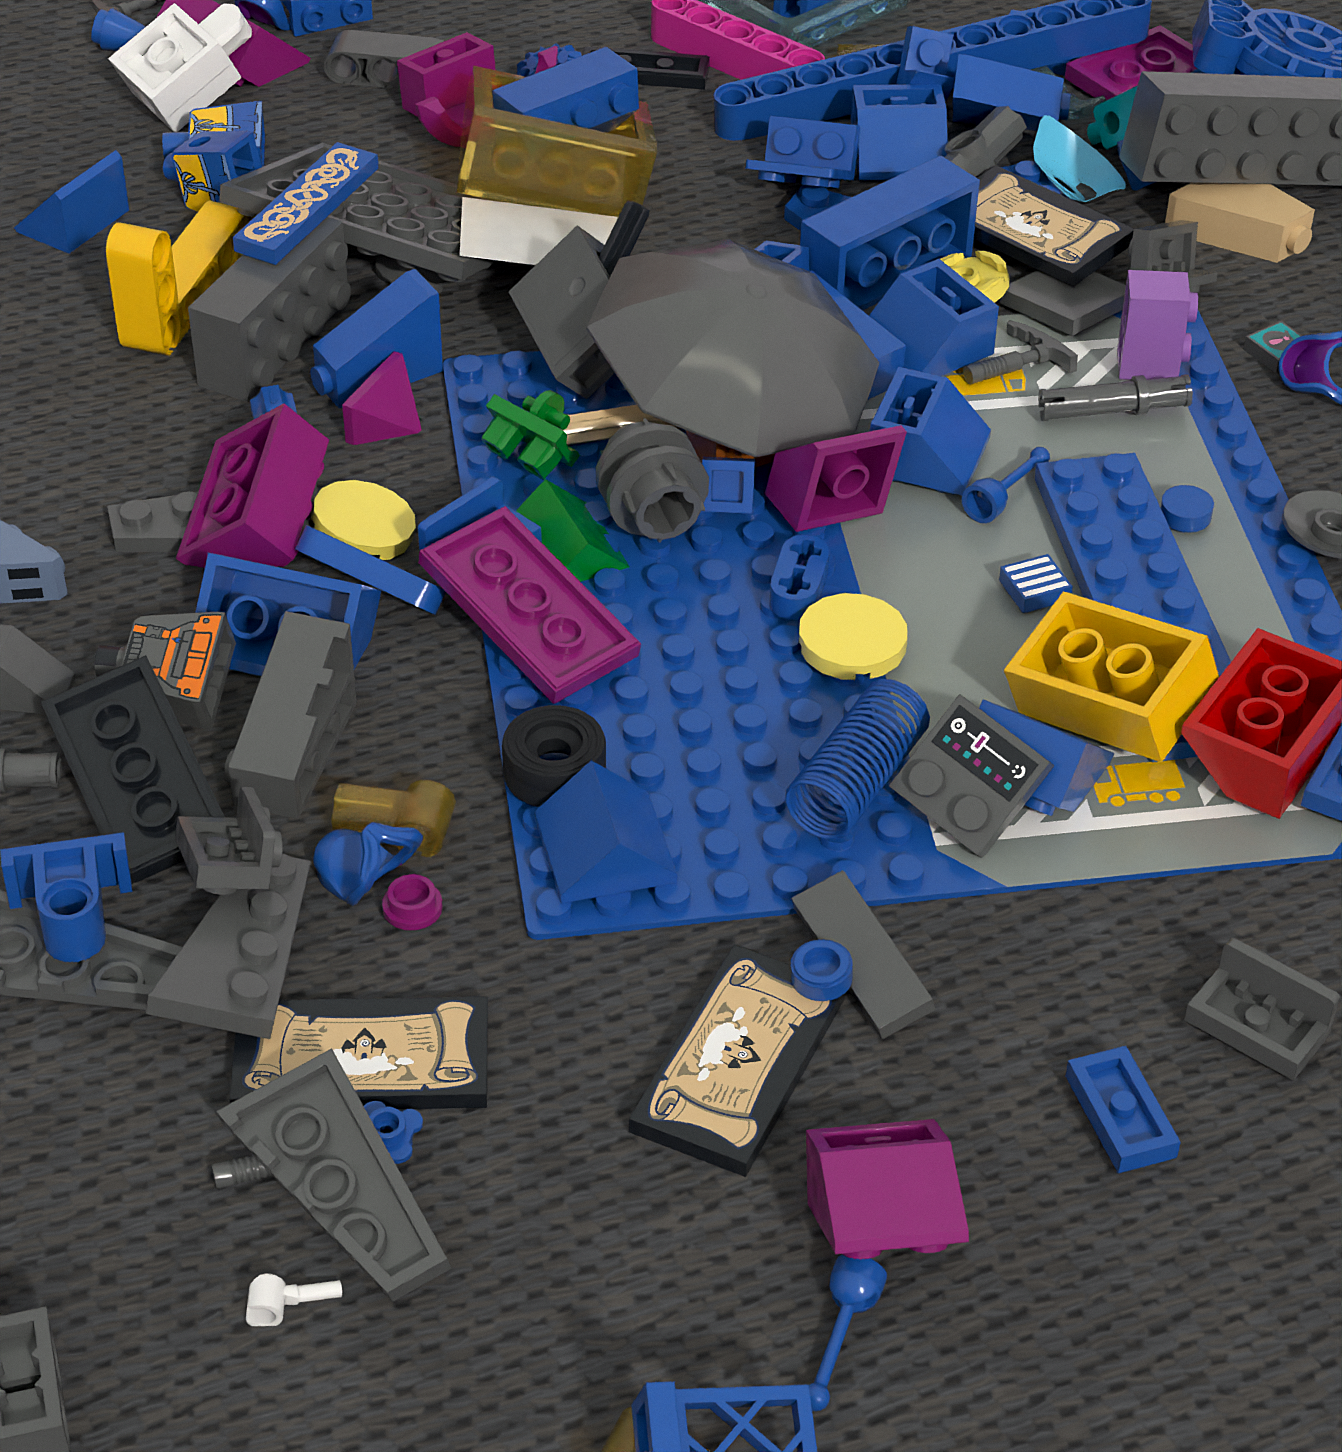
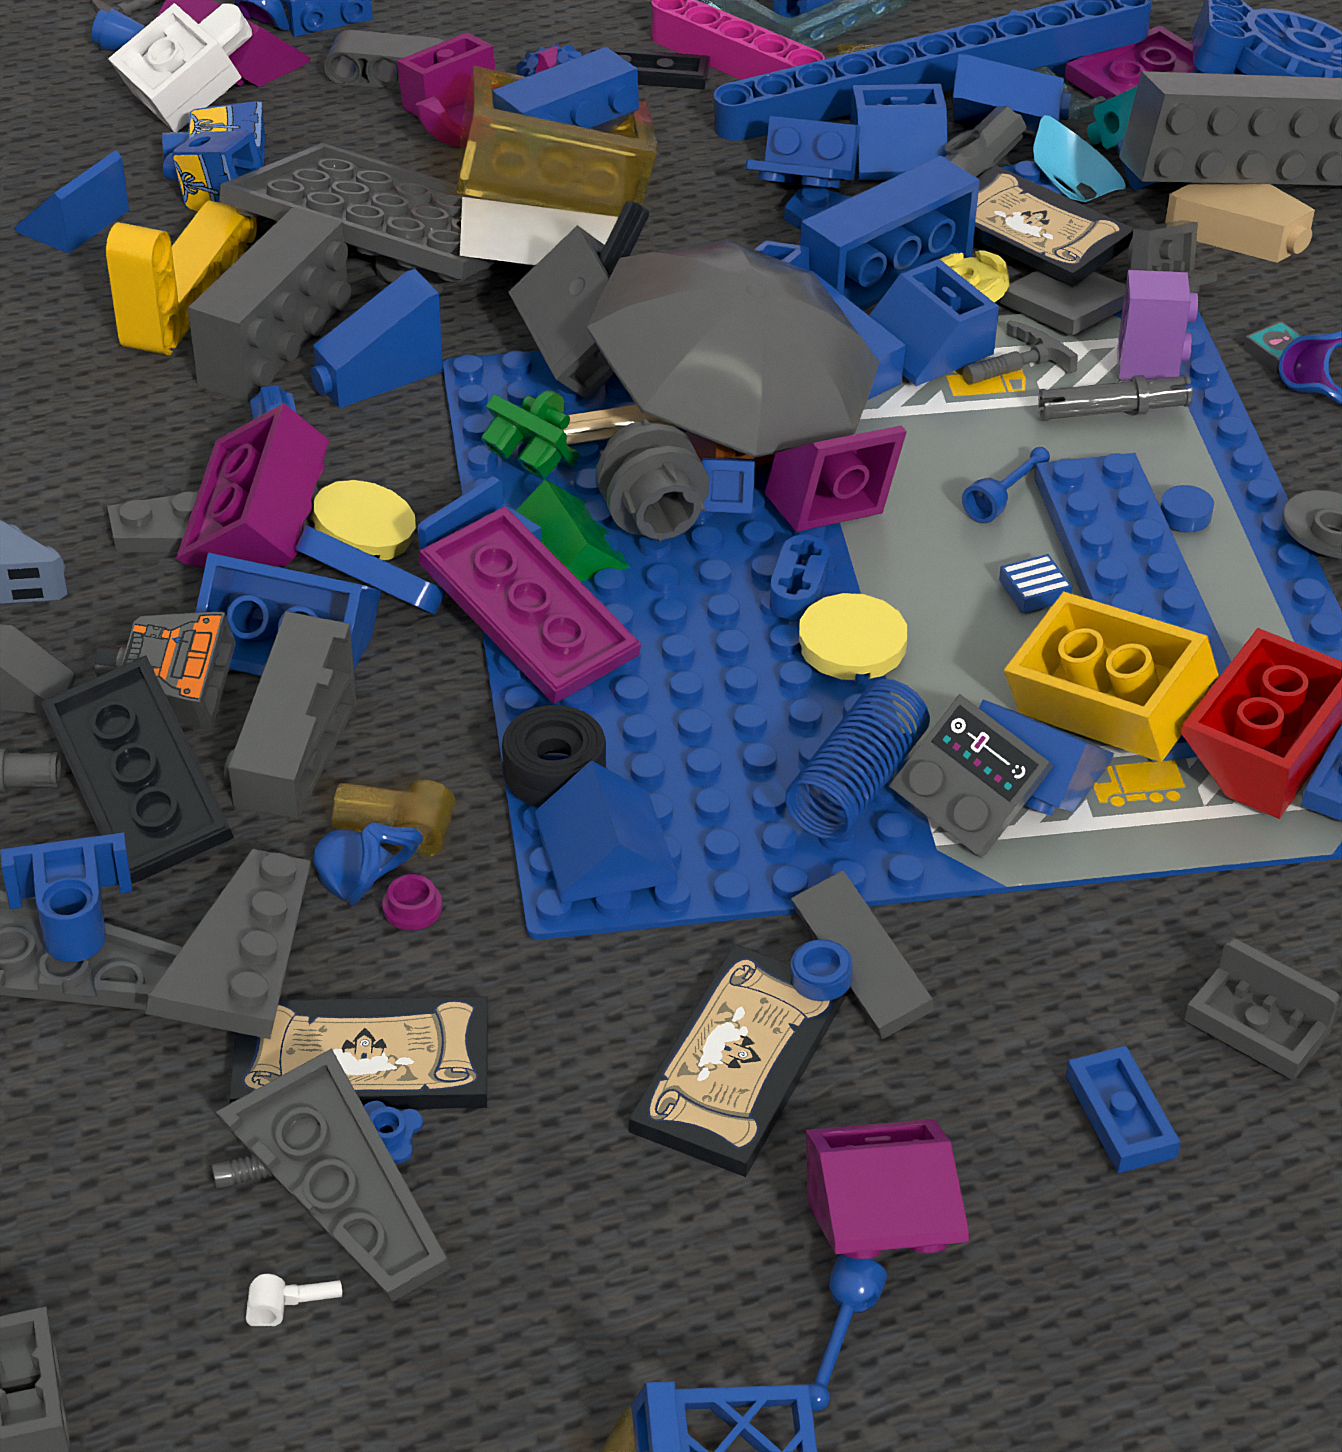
(231, 851): dark grey bracket -> none
(305, 203): blue tile -> none
(382, 405): magenta slope -> none
(926, 59): blue slope -> none
(942, 430): blue slope -> none

